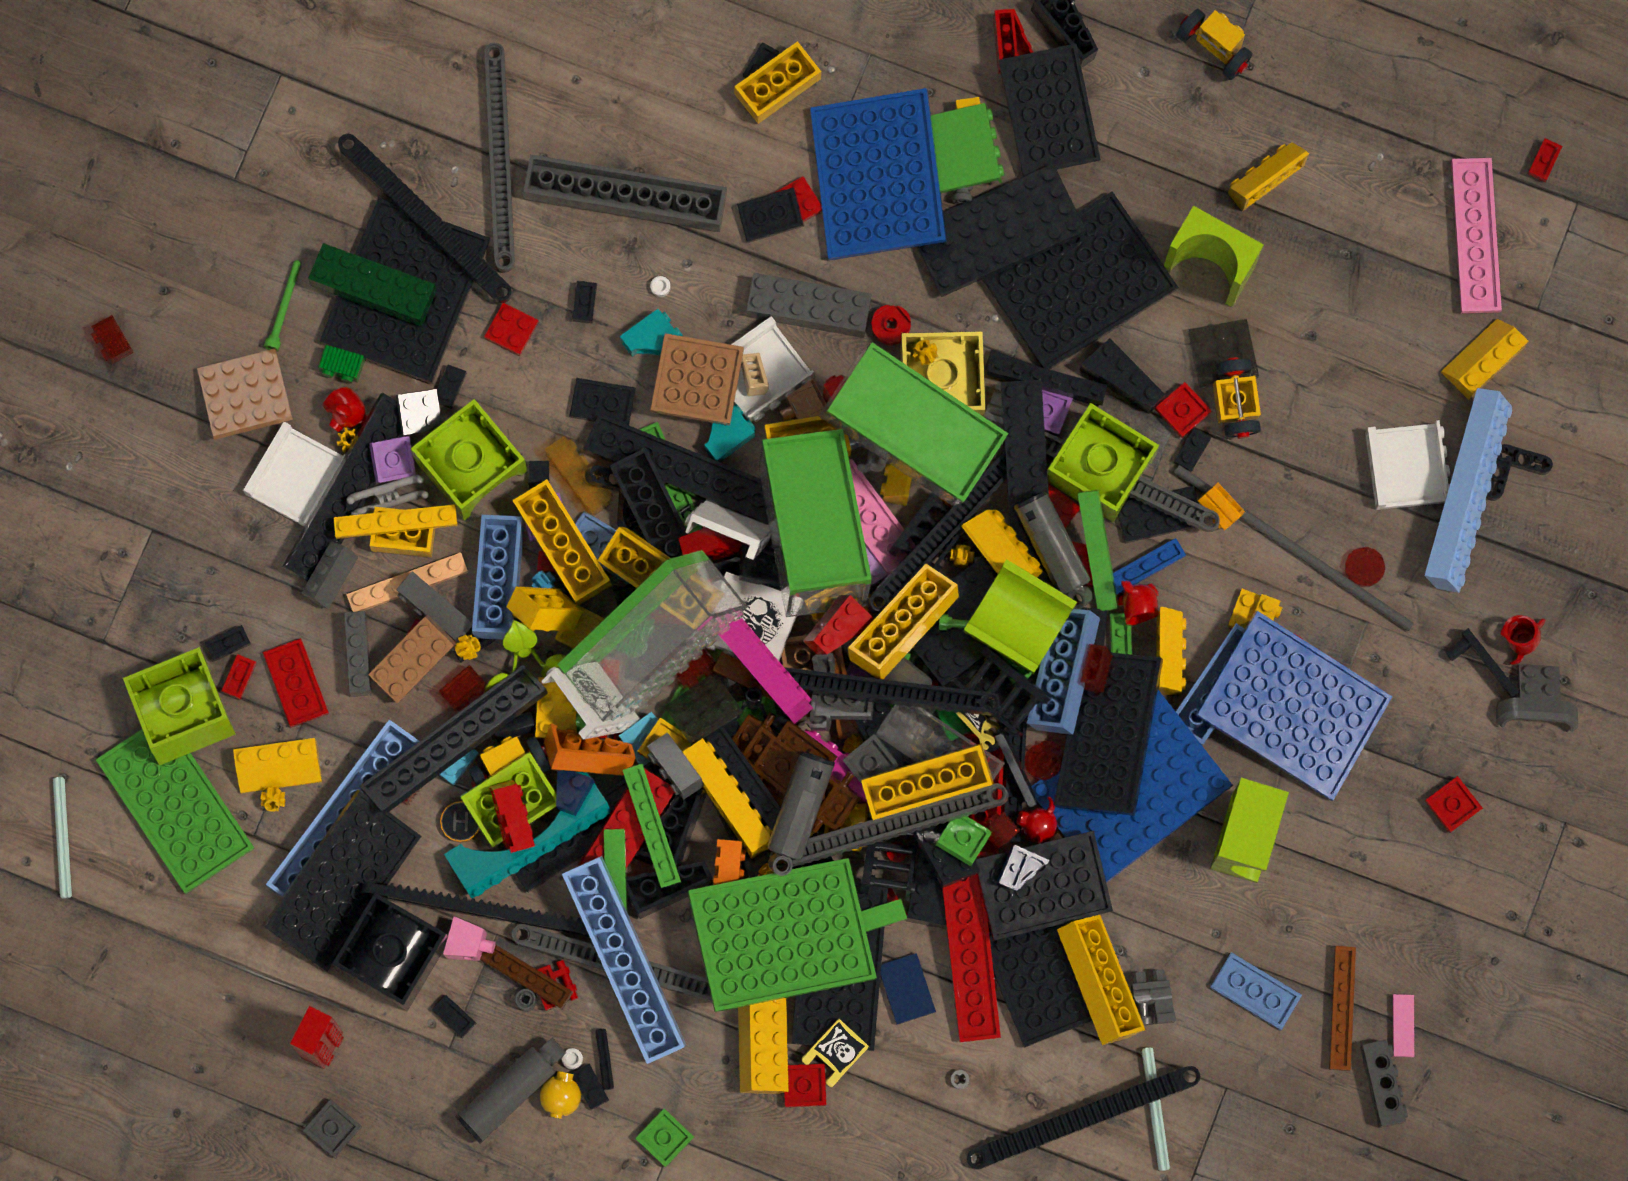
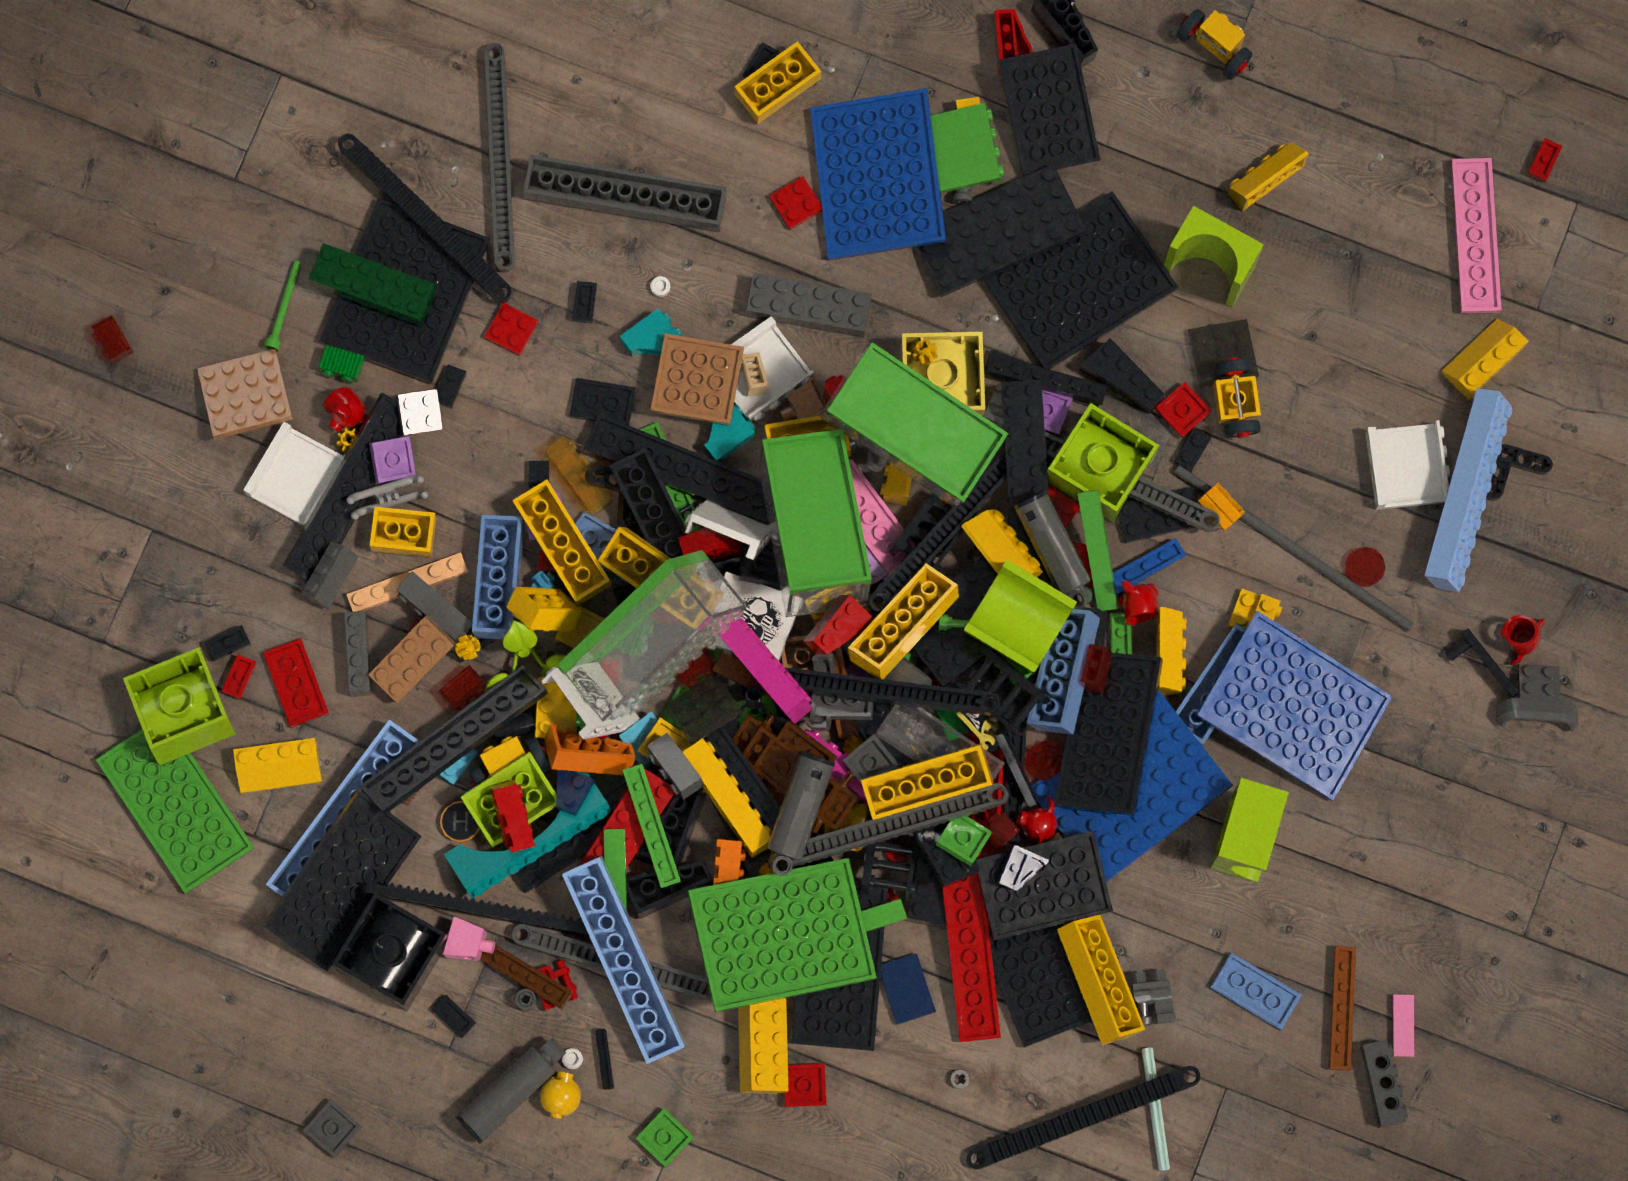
(62, 837): light aqua axle -> none
(273, 799): yellow gear -> none
(317, 1038): red brick -> none
(395, 521): yellow plate -> none
(468, 458): lime piece -> none
(590, 1086): black plate -> none
(770, 215): black tile -> none
(838, 1049): flag -> none
(892, 313): red plate -> none
(961, 556): yellow gear -> none
(1453, 804): red plate -> none

